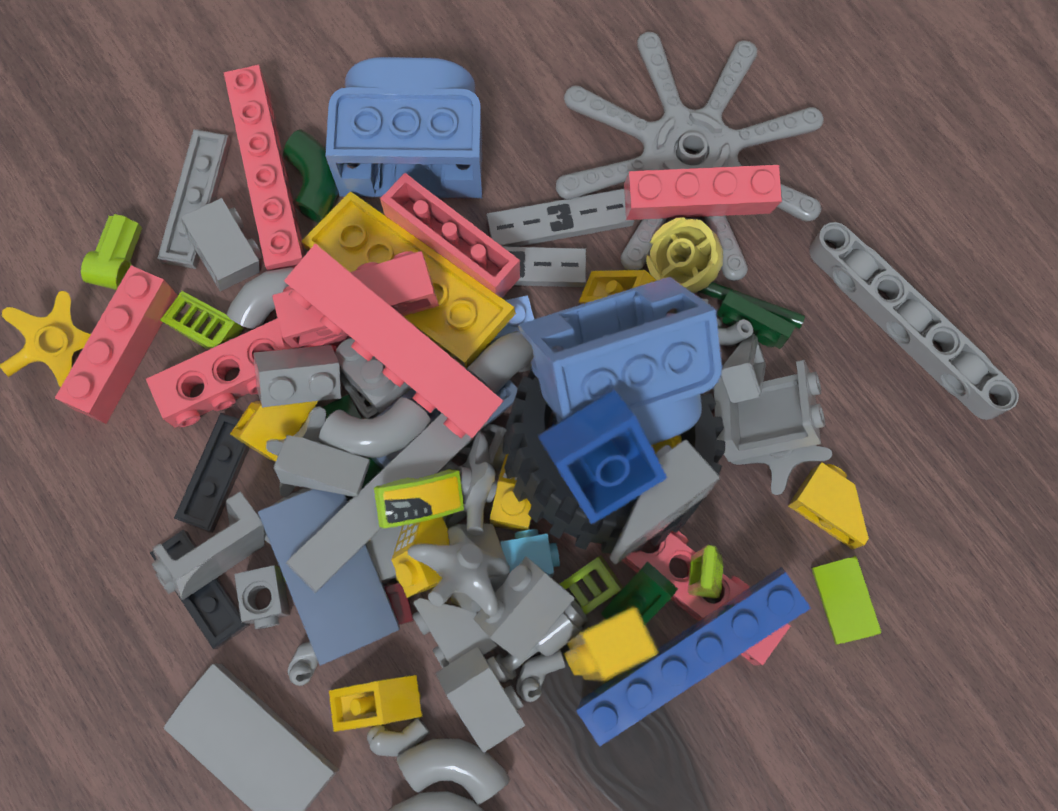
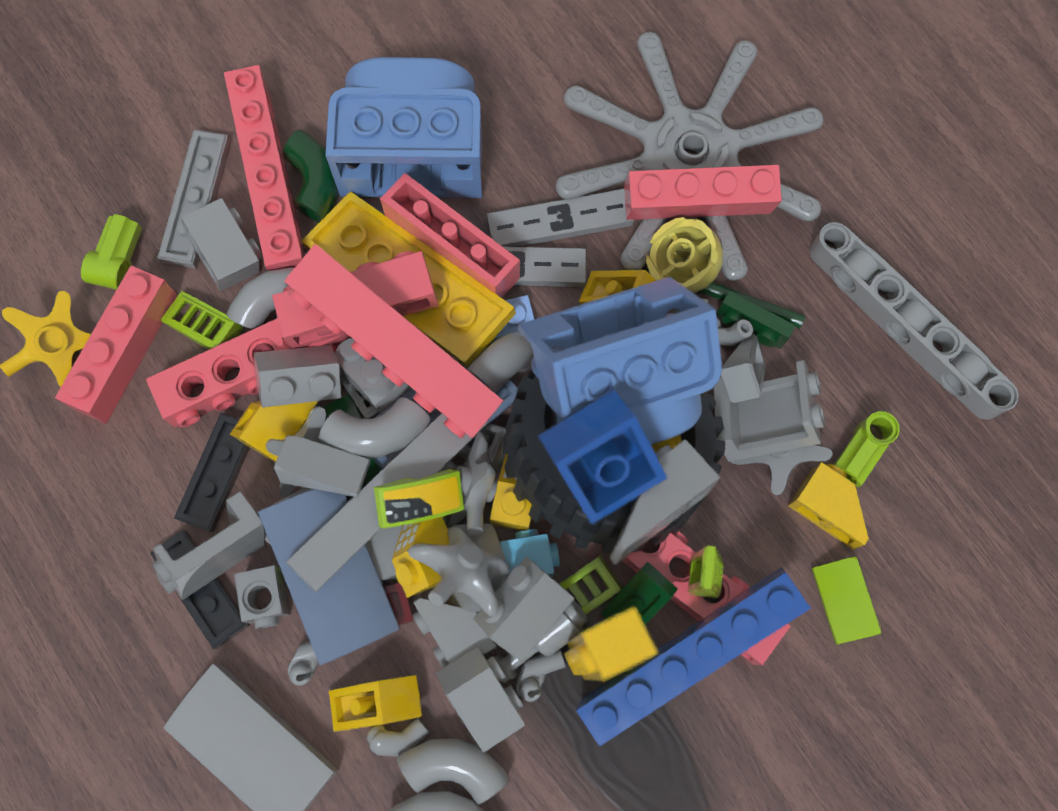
(864, 449): none -> lime piece

